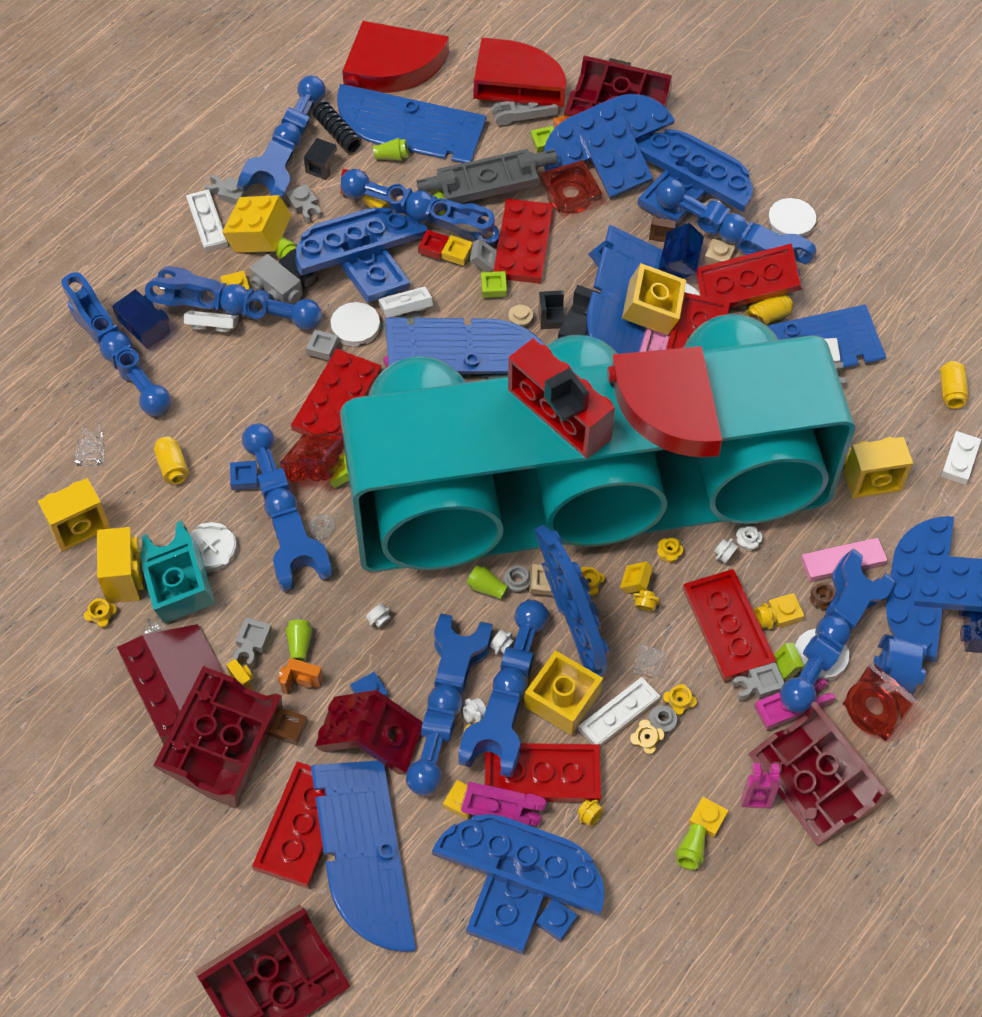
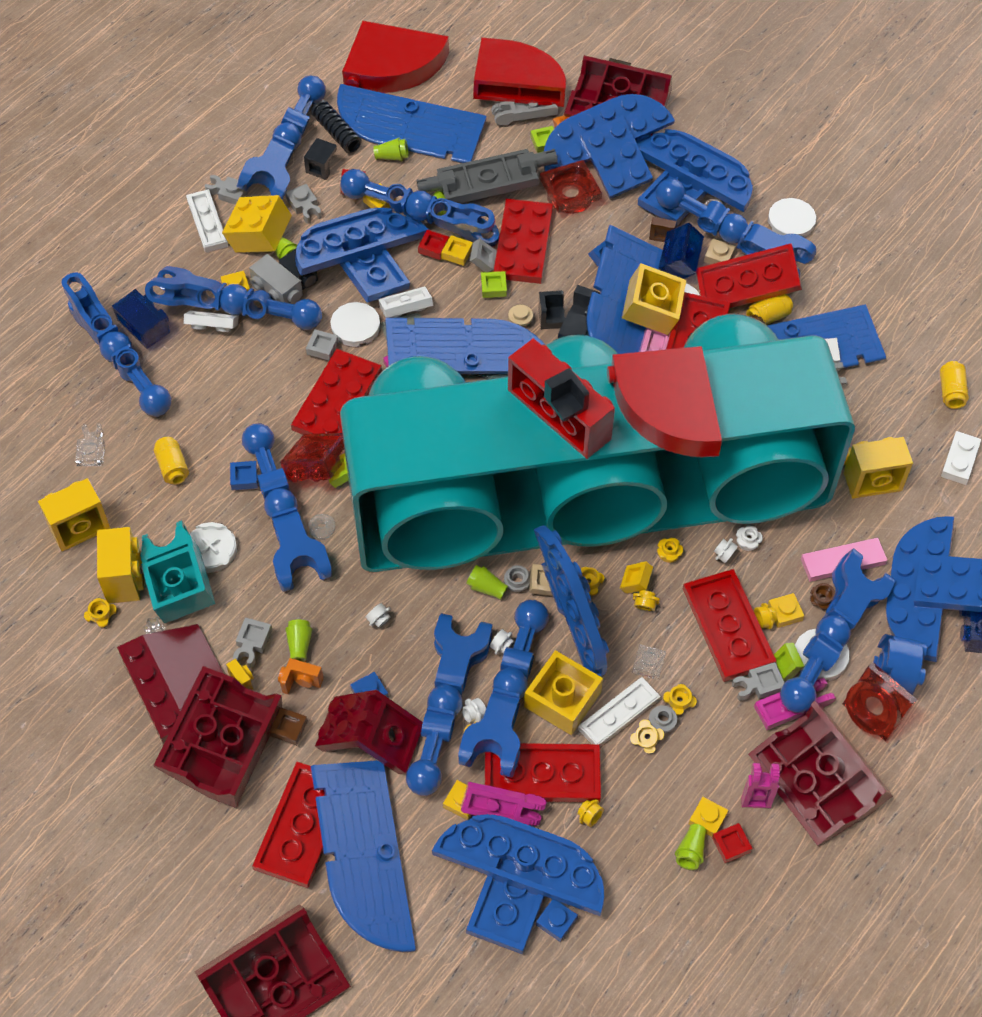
(732, 843): none -> red plate

